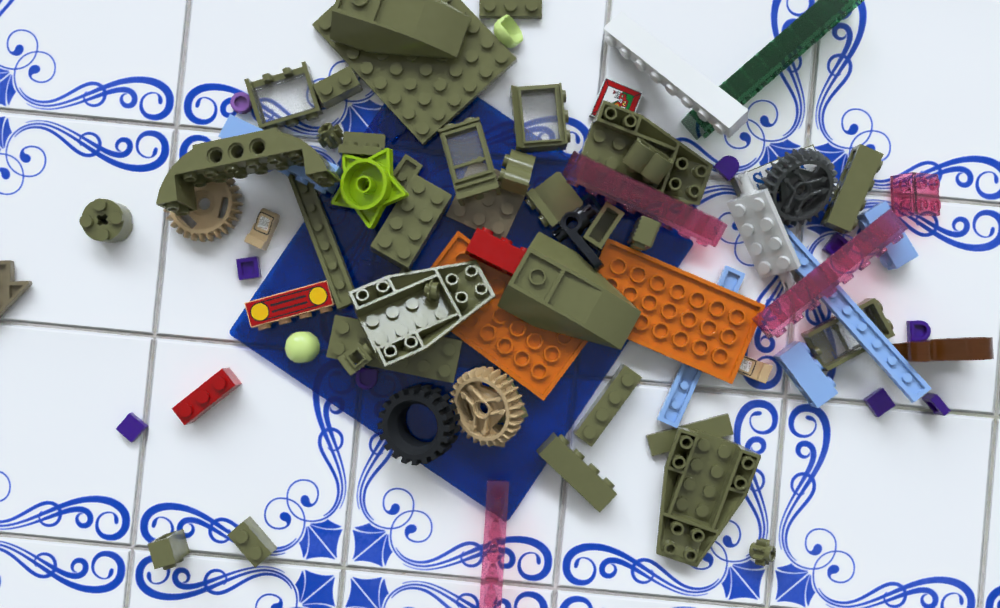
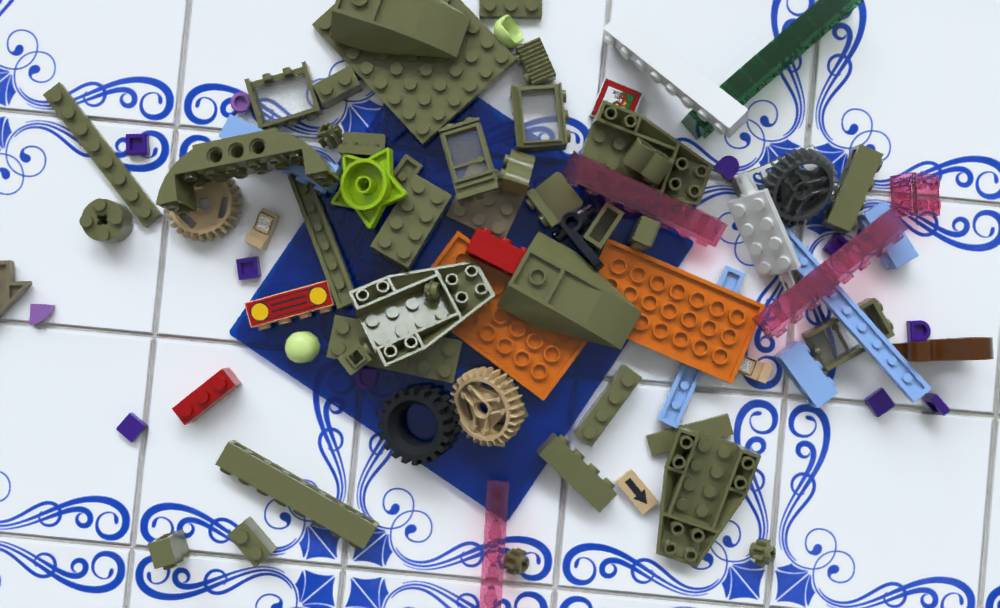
(40, 313): none -> medium lavender tile
(103, 154): none -> olive plate
(137, 145): none -> dark purple tile
(297, 494): none -> olive brick
(516, 561): none -> olive gear
(535, 63): none -> olive brick
(636, 491): none -> tan tile

